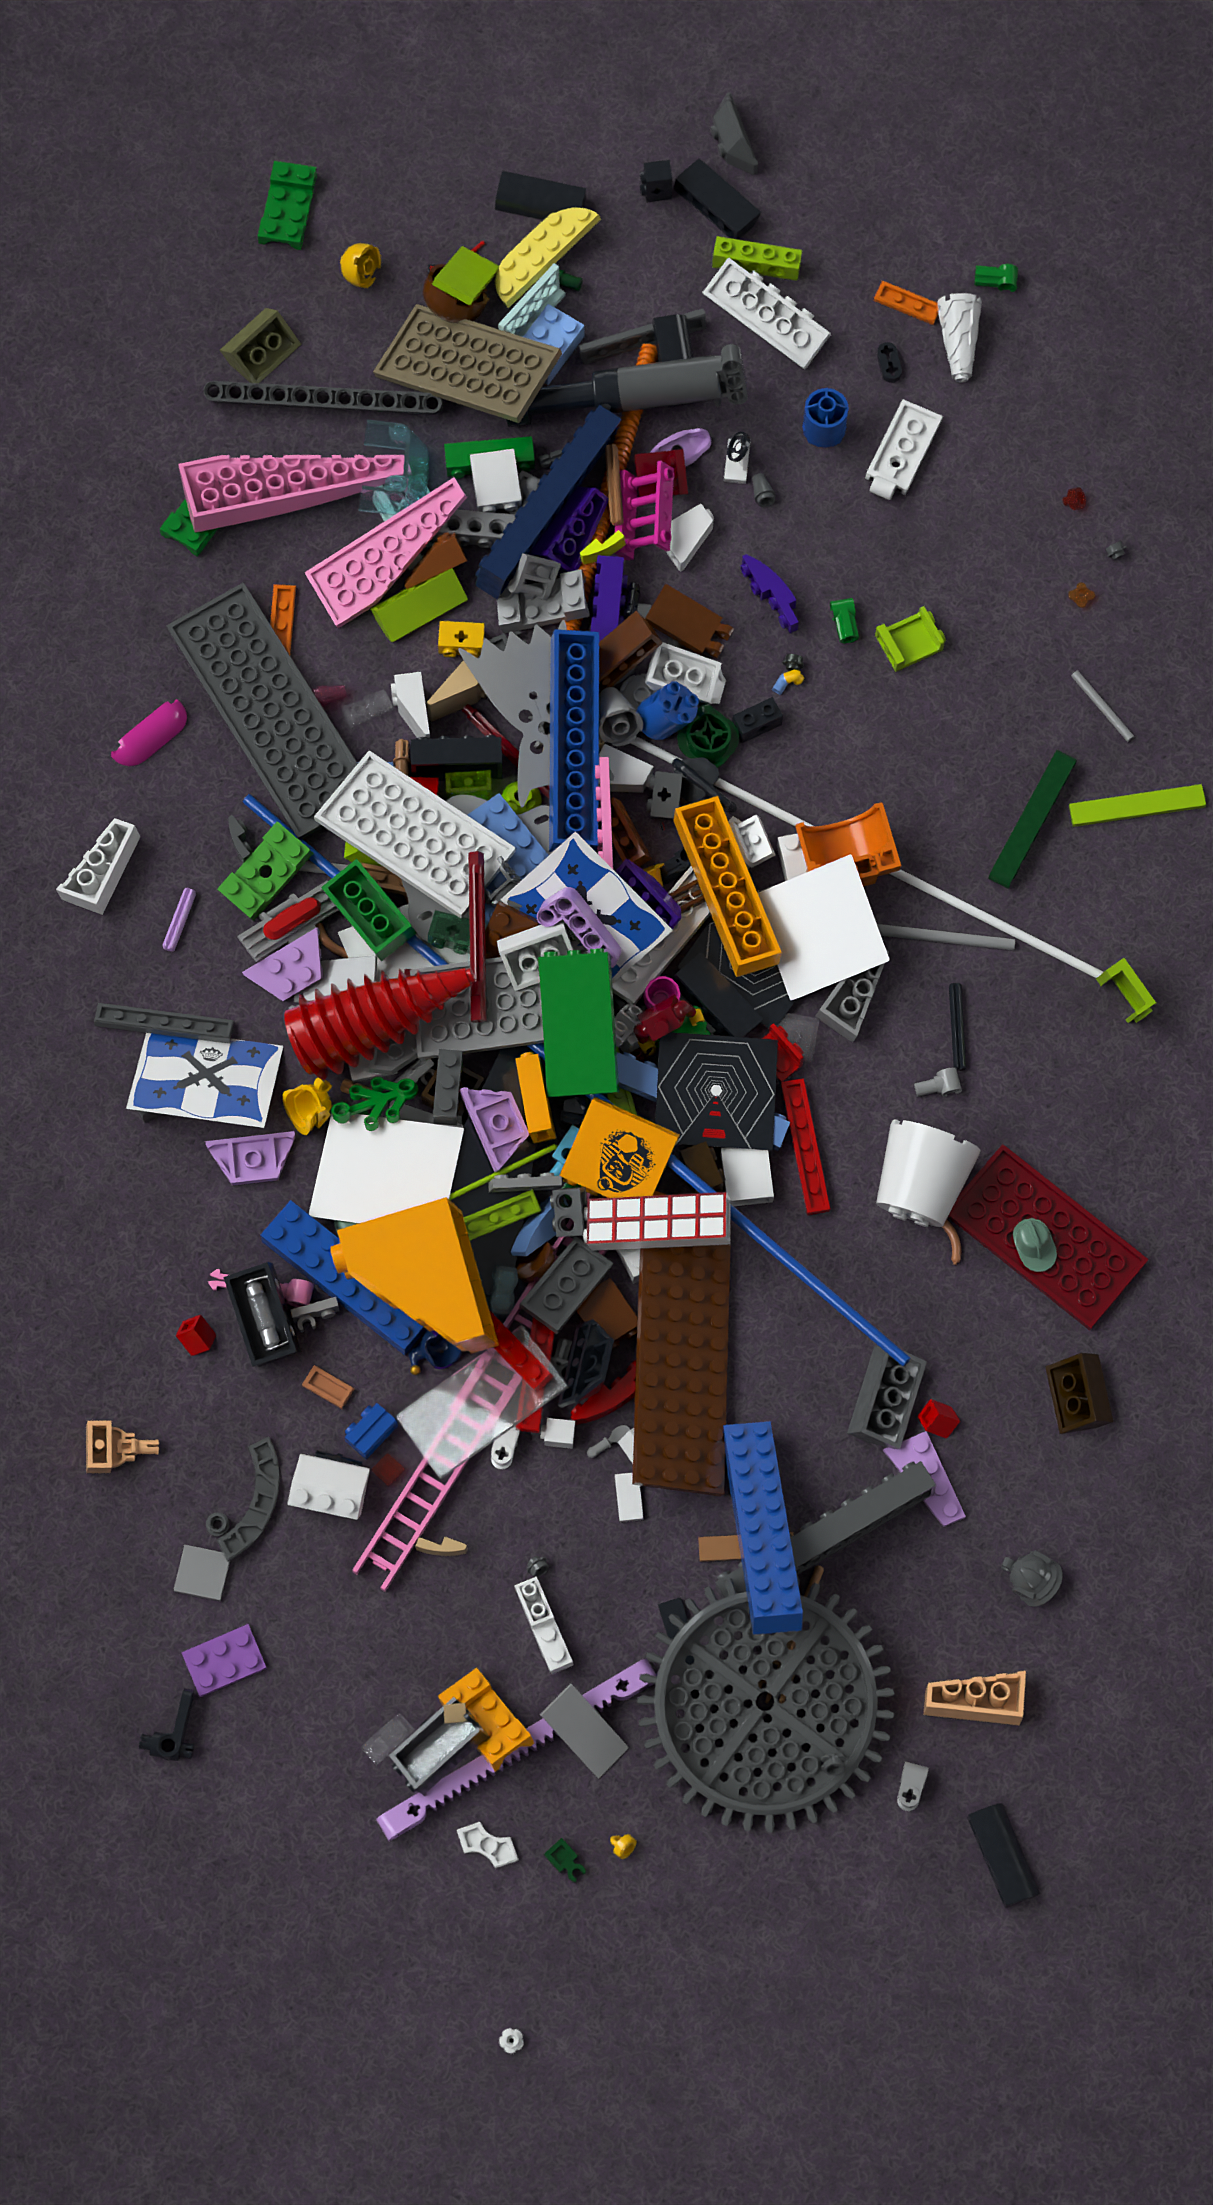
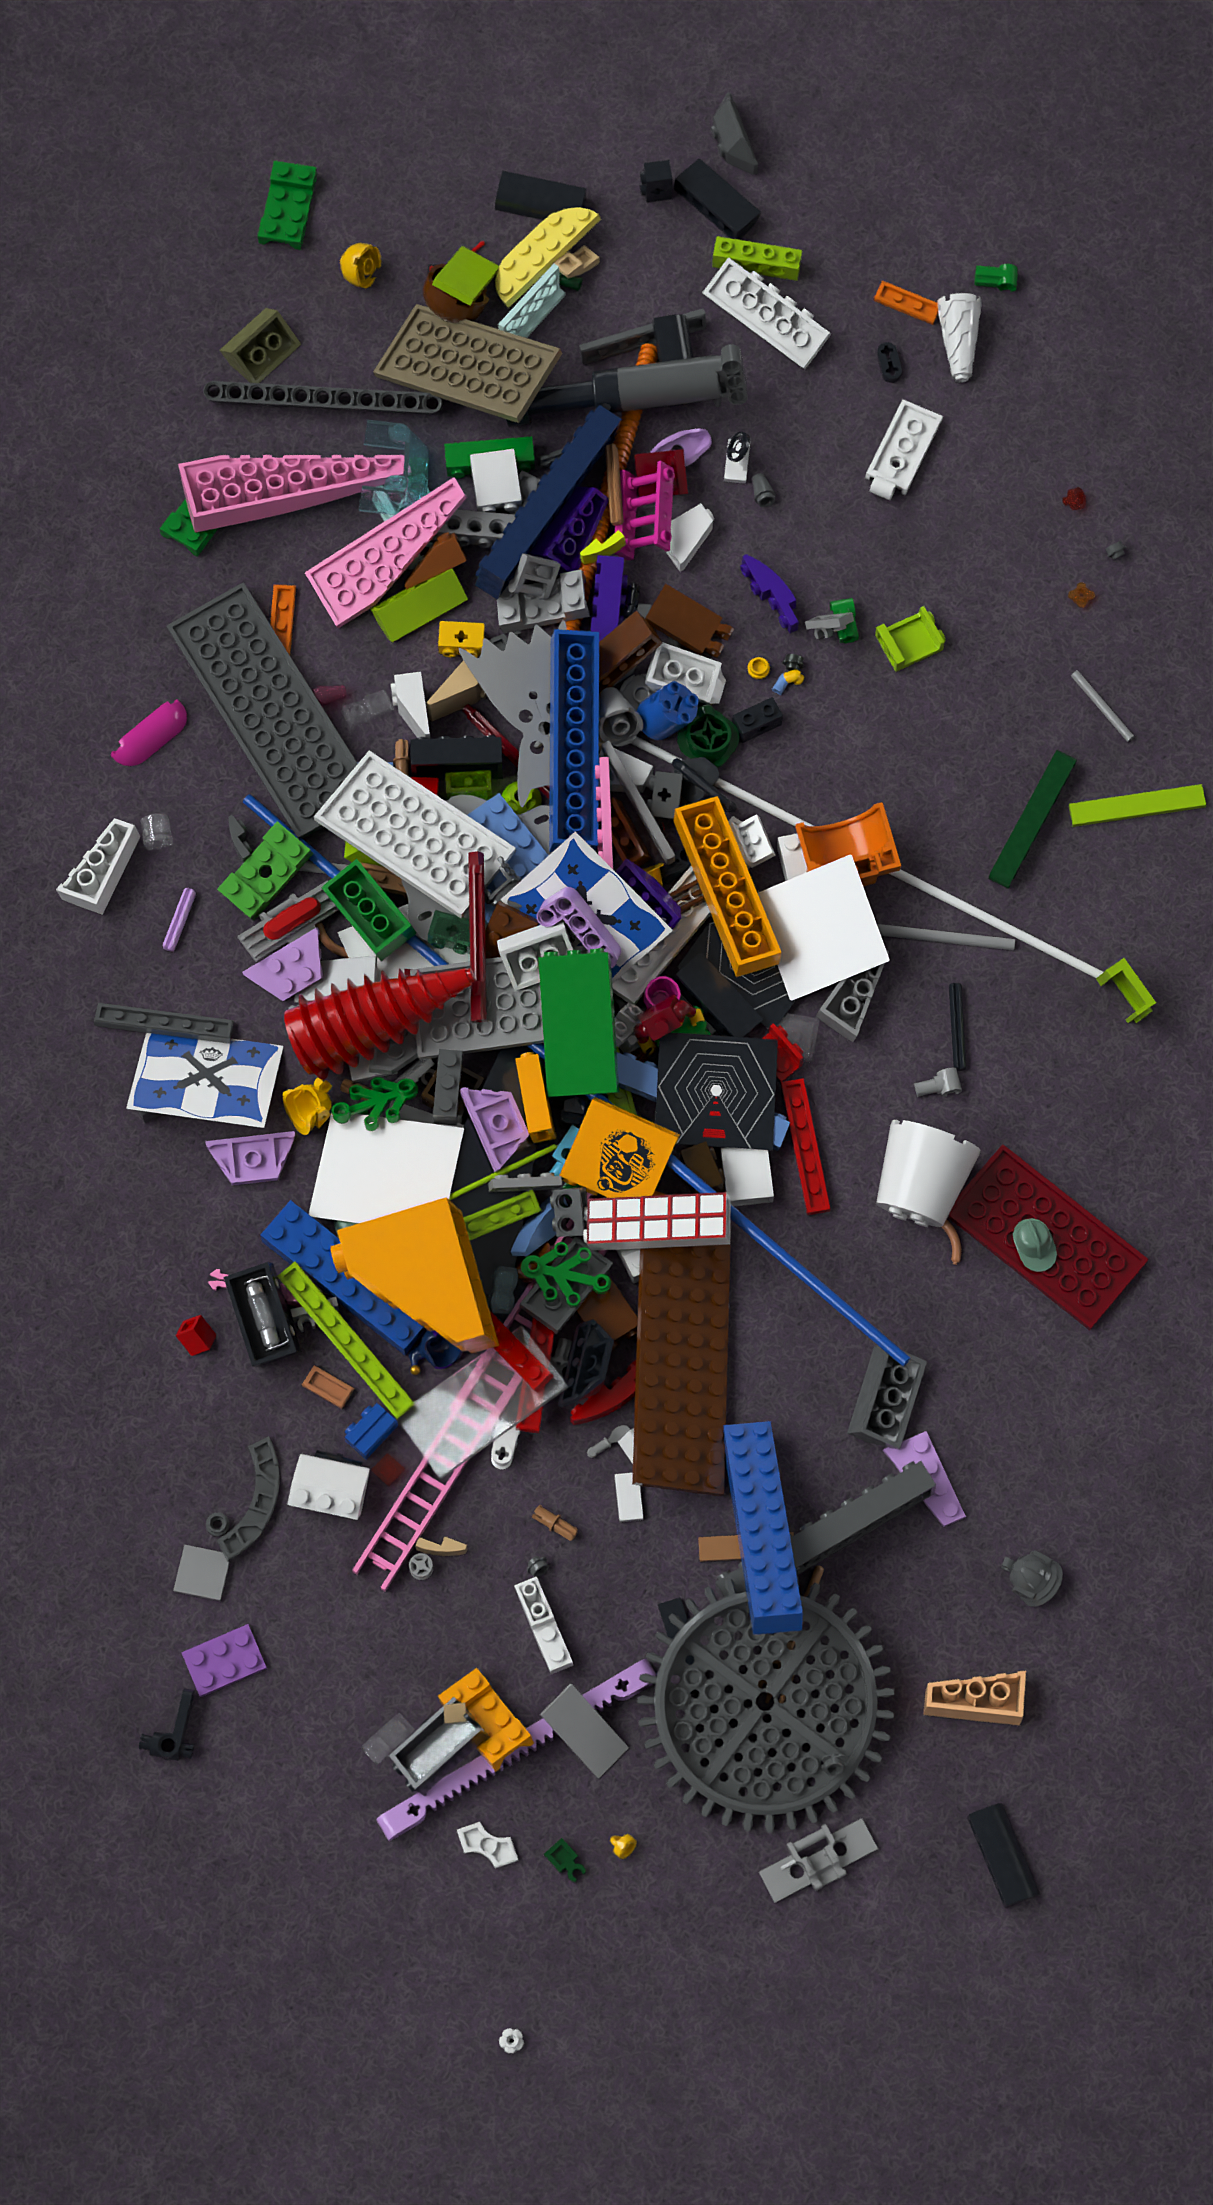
(112, 1447): light nougat brick -> none
(156, 831): none -> clear piece
(346, 1340): none -> lime tile
(421, 1562): none -> light grey wheel
(555, 1523): none -> medium nougat axle
(556, 330): light blue brick -> none
(558, 1433): white brick -> none
(562, 1274): none -> green plant
(577, 263): none -> tan slope
(638, 803): none -> light grey tile
(758, 668): none -> yellow plate
(822, 1866): none -> light grey piece
(825, 417): blue cylinder -> none
(826, 622): none -> light grey plate
(911, 1782): light grey piece -> none
(938, 1418): red panel -> none
(1079, 1393): dark brown slope -> none

